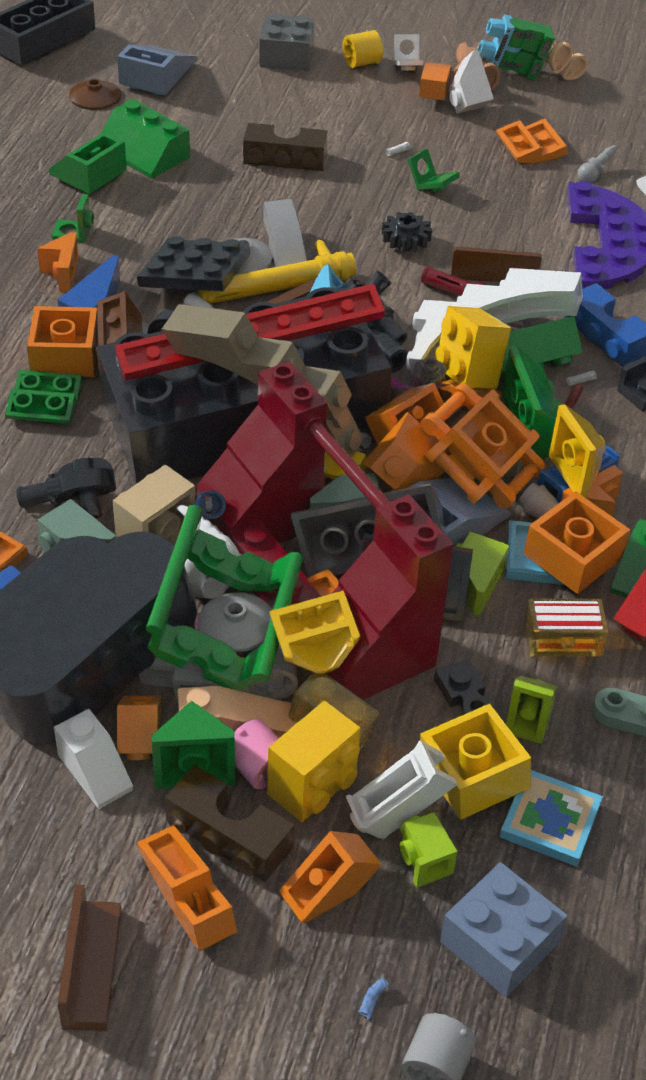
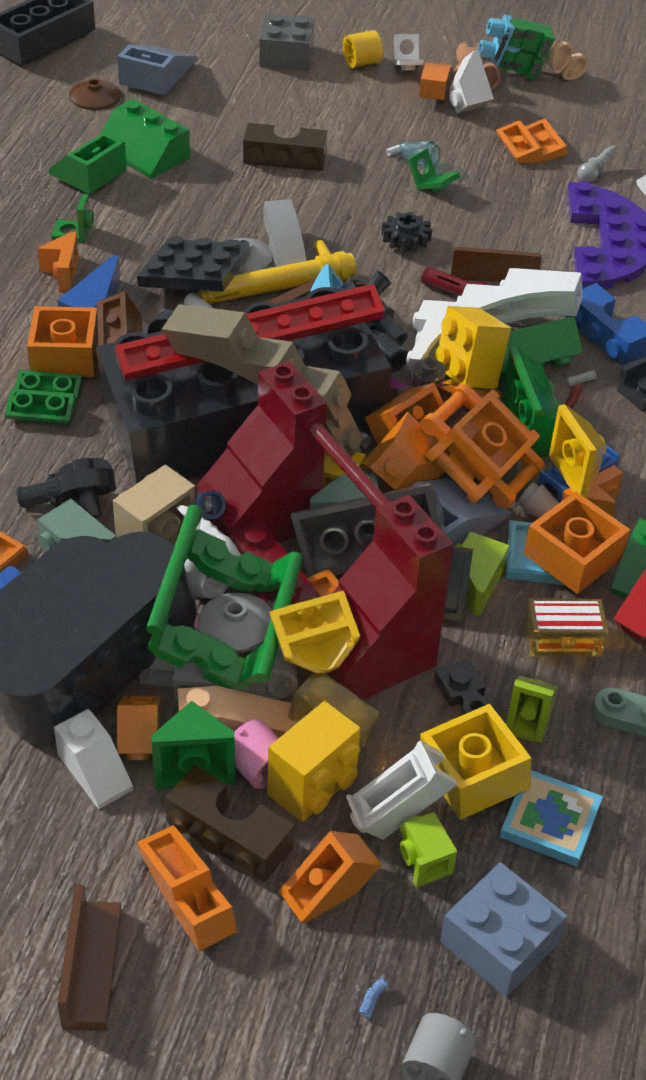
(409, 149): none -> clear light blue cone

